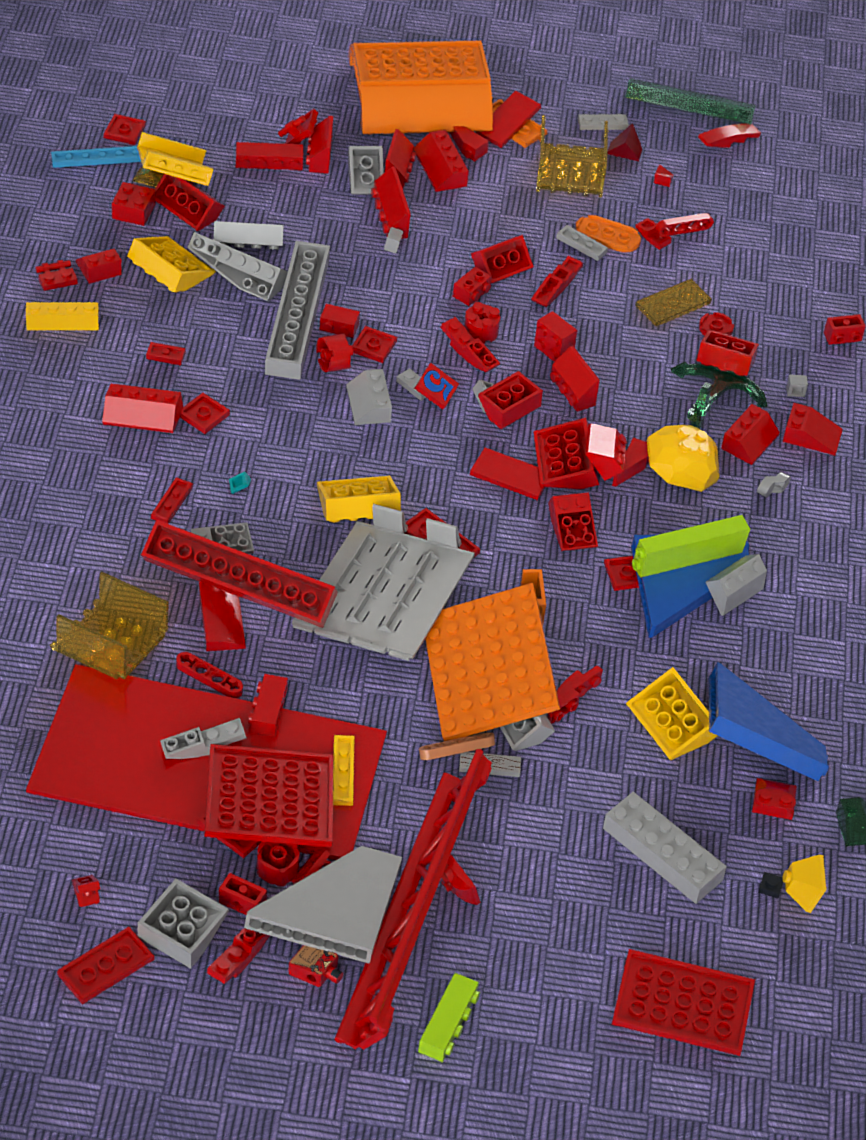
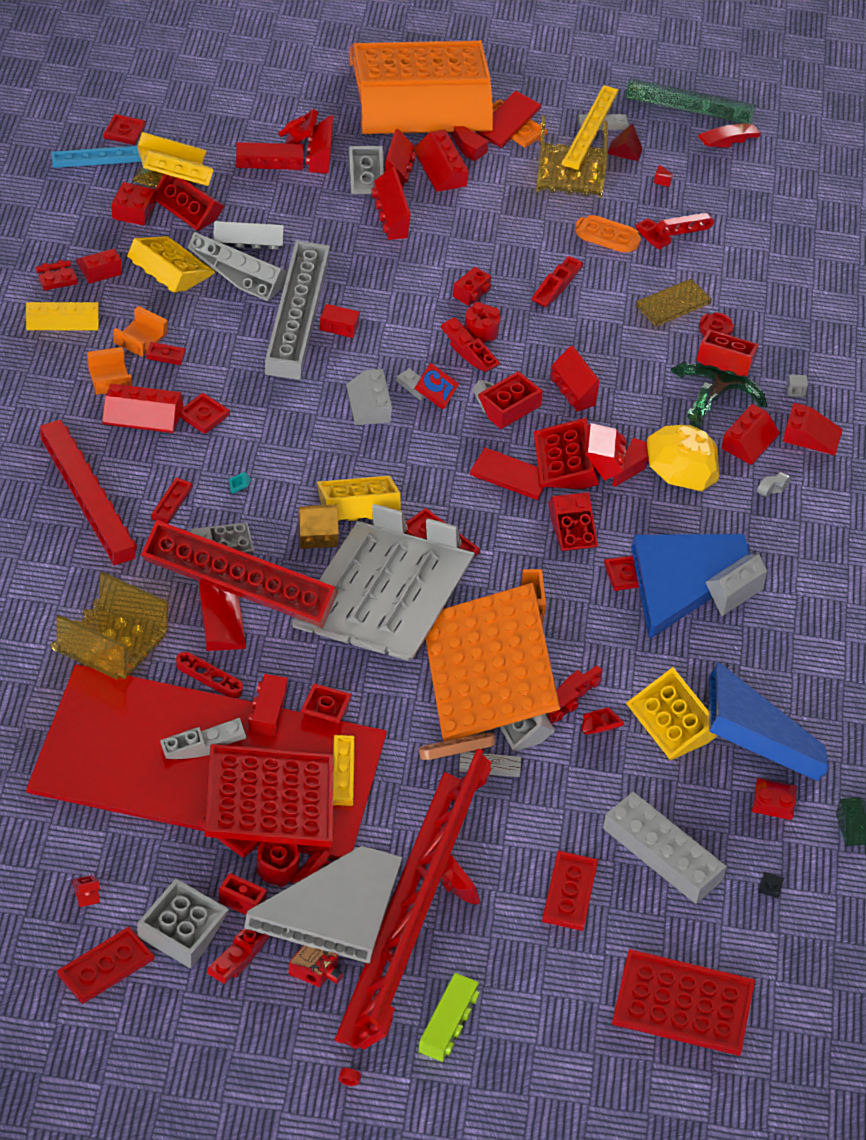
(87, 492): none -> red brick
(107, 367): none -> orange panel
(144, 329): none -> orange panel
(318, 526): none -> pearl gold slope
(326, 703): none -> red slope
(334, 353): red brick -> none
(349, 1077): none -> red tile
(374, 344): red tile -> none
(393, 240): light grey slope -> none
(503, 258): red slope -> none
(554, 335): red brick -> none
(570, 890): none -> red tile
(582, 242): light grey plate -> none
(590, 127): none -> yellow tile
(601, 721): none -> red slope
(690, 546): lime brick -> none
(806, 881): yellow slope -> none
(844, 329): red brick -> none

